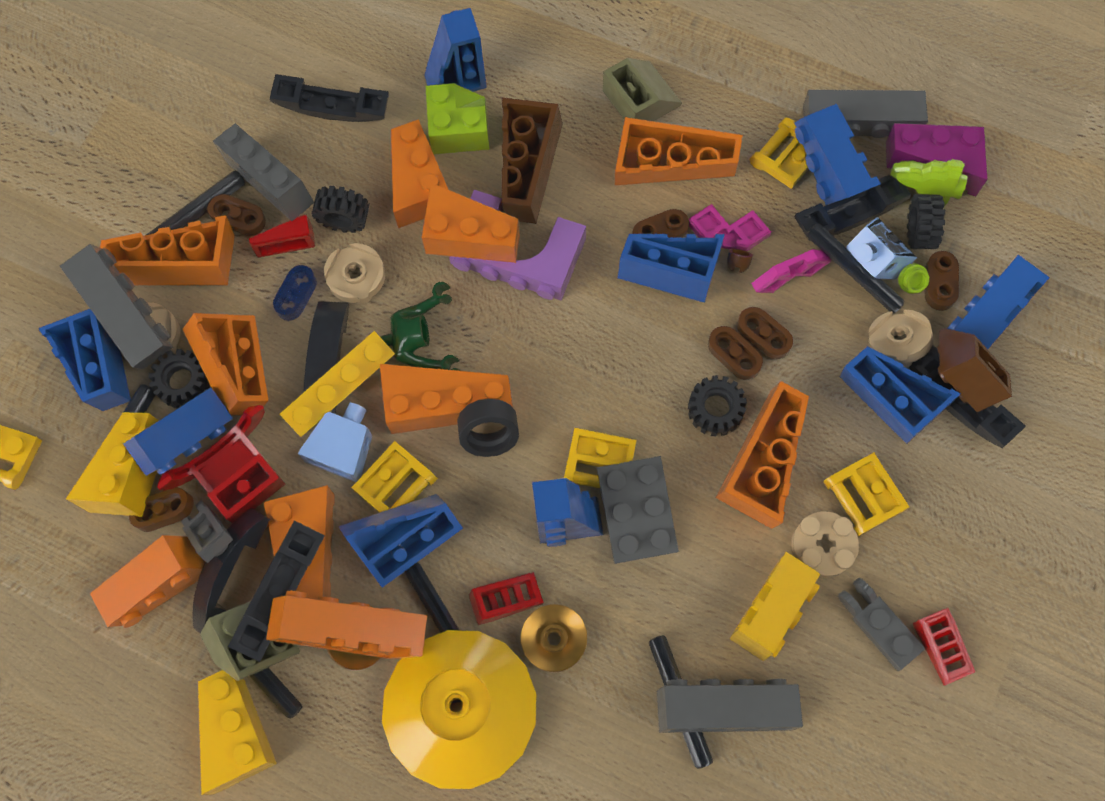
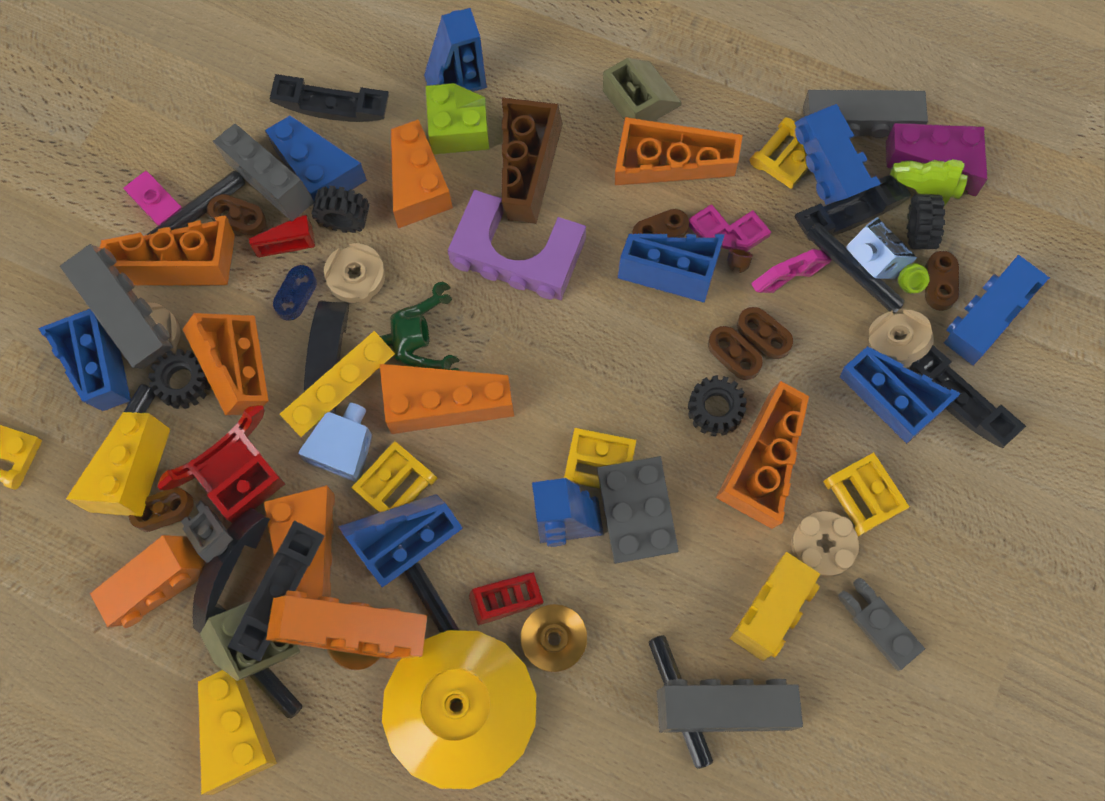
(152, 198): none -> dark pink plate
(179, 433): blue brick -> none
(314, 157): none -> blue wedge
(468, 228): orange wedge -> none
(485, 412): black tyre -> none
(928, 639): red slope -> none
(972, 370): reddish brown slope -> none

